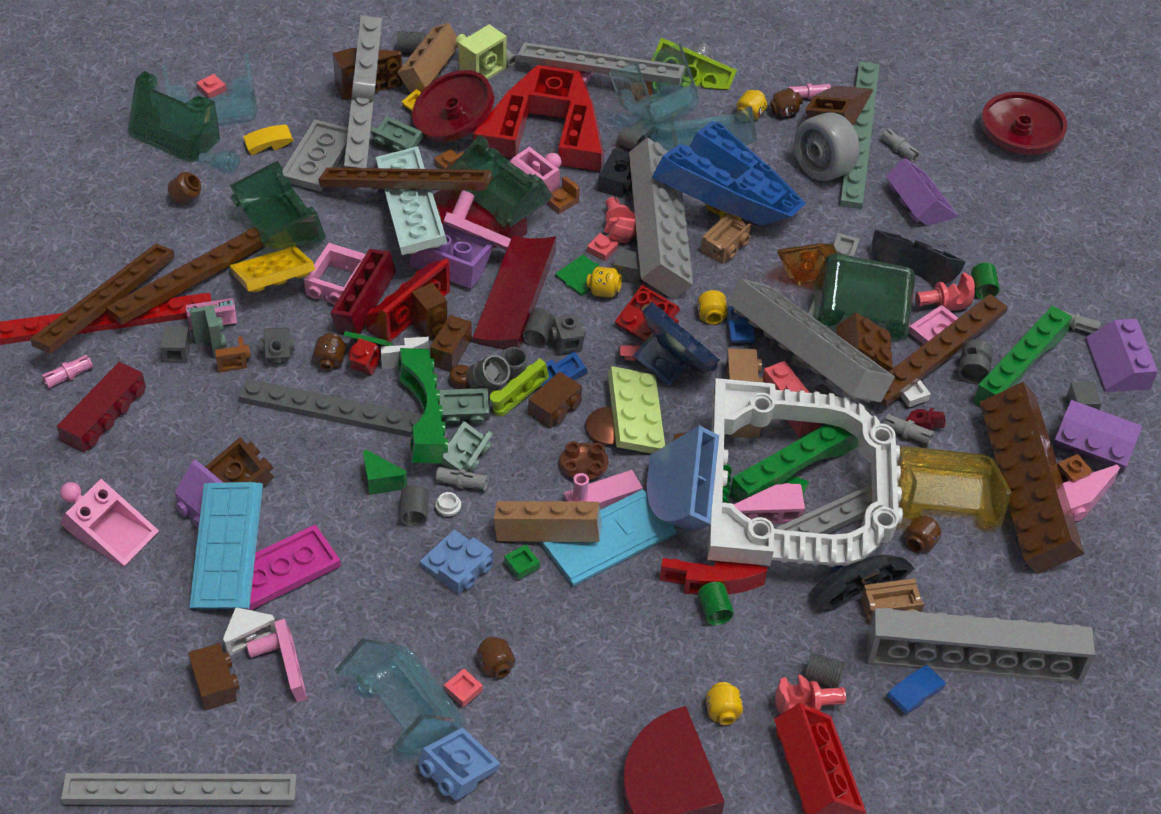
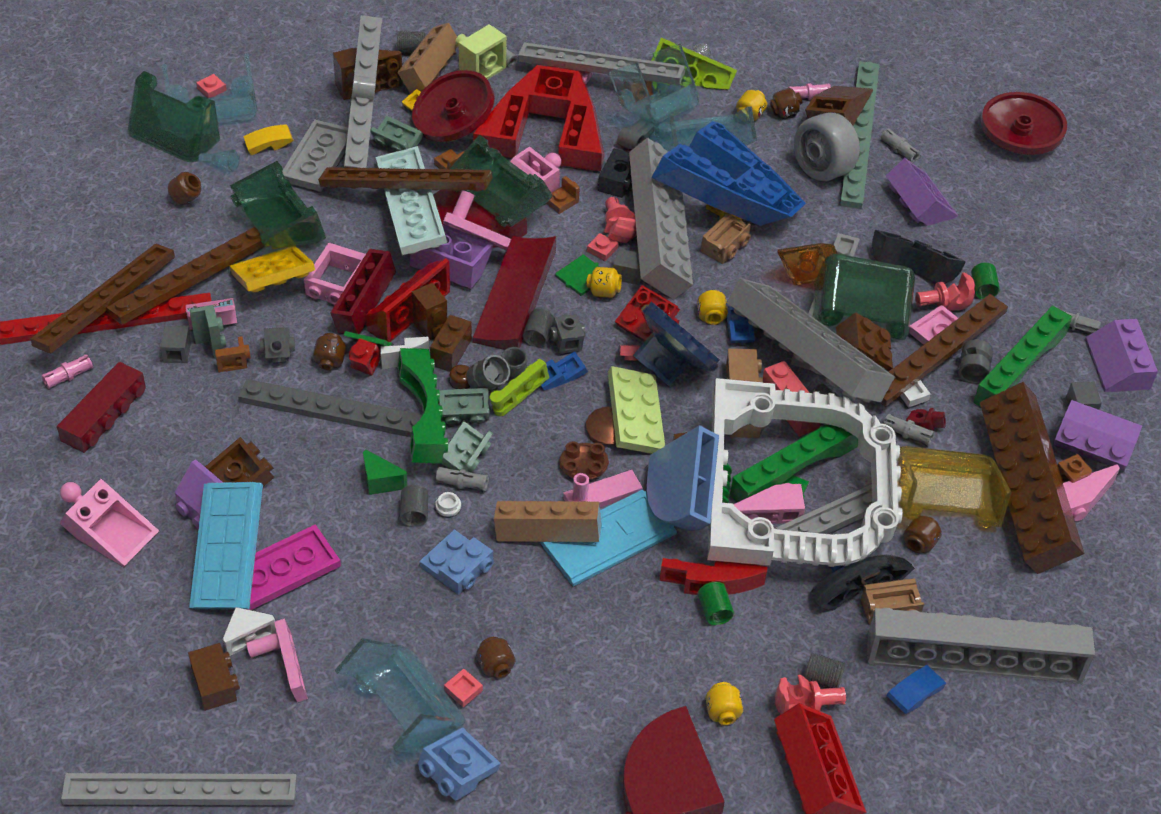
(522, 561): green plate -> none
(555, 400): reddish brown brick -> none

